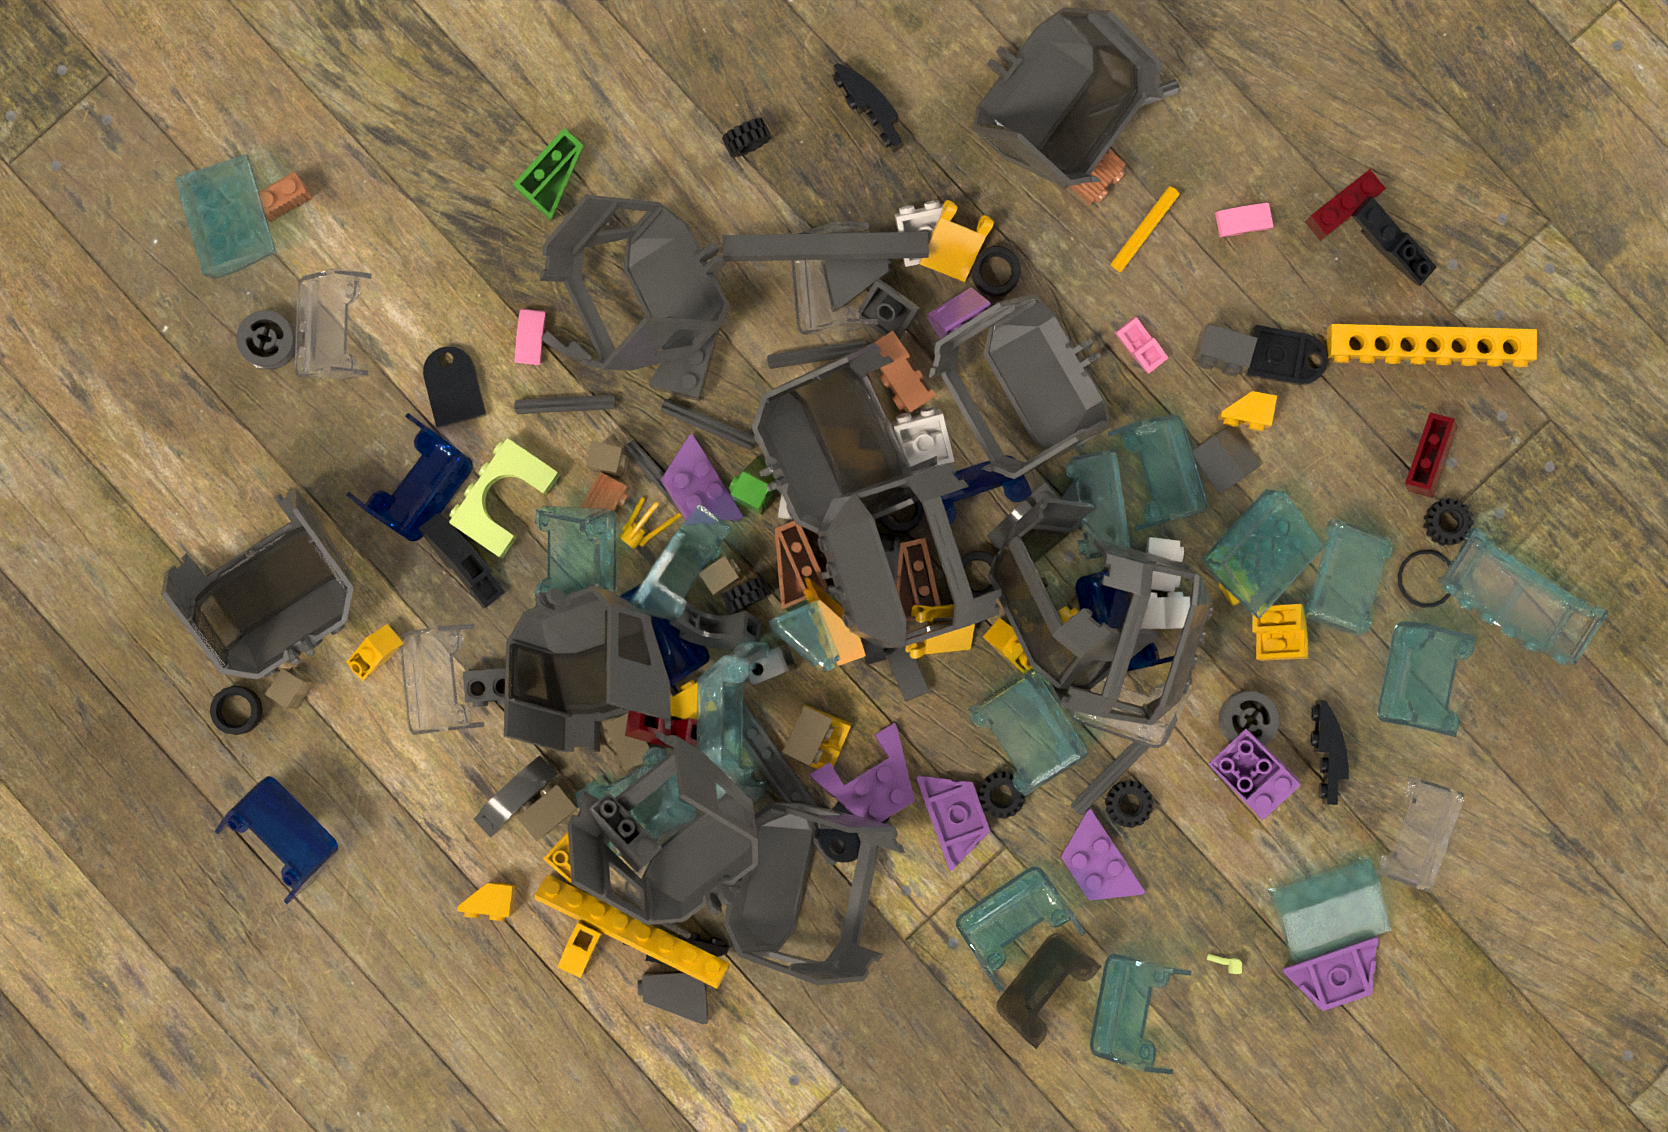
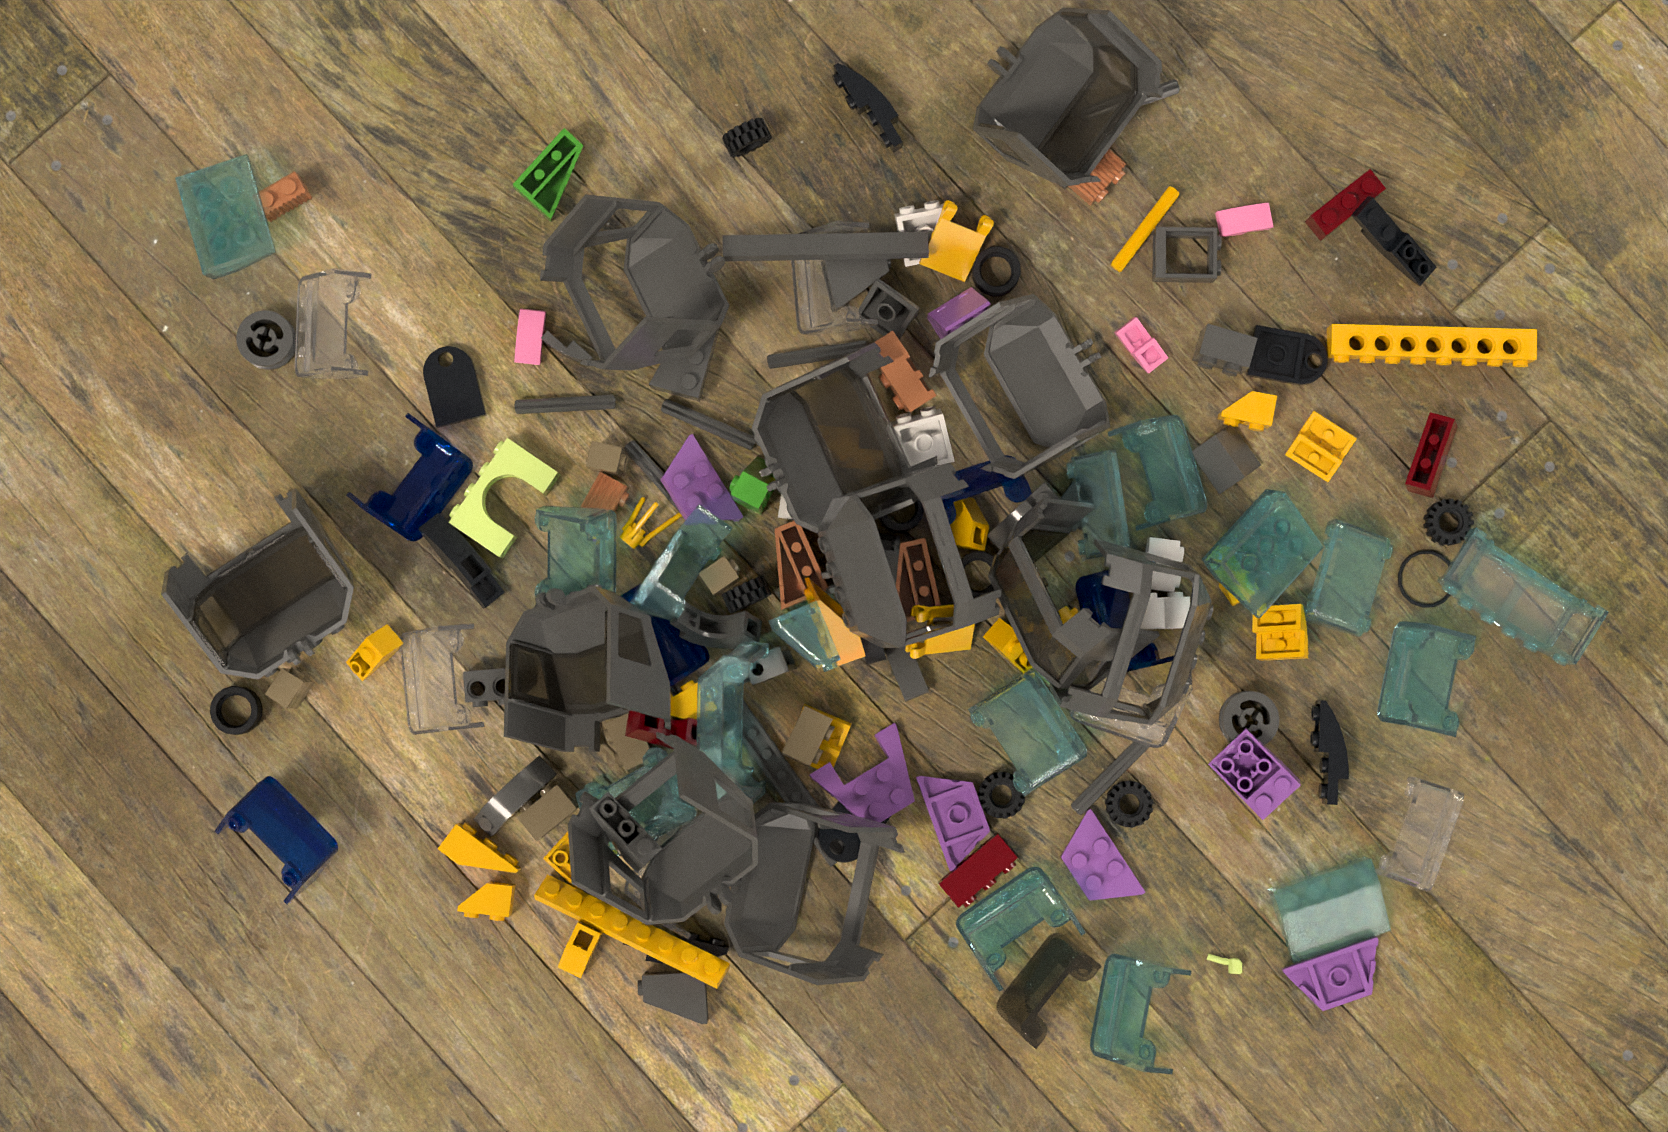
(468, 849): none -> yellow slope
(970, 525): none -> yellow slope
(978, 871): none -> dark red brick
(1159, 254): none -> dark grey window
(1320, 446): none -> yellow slope

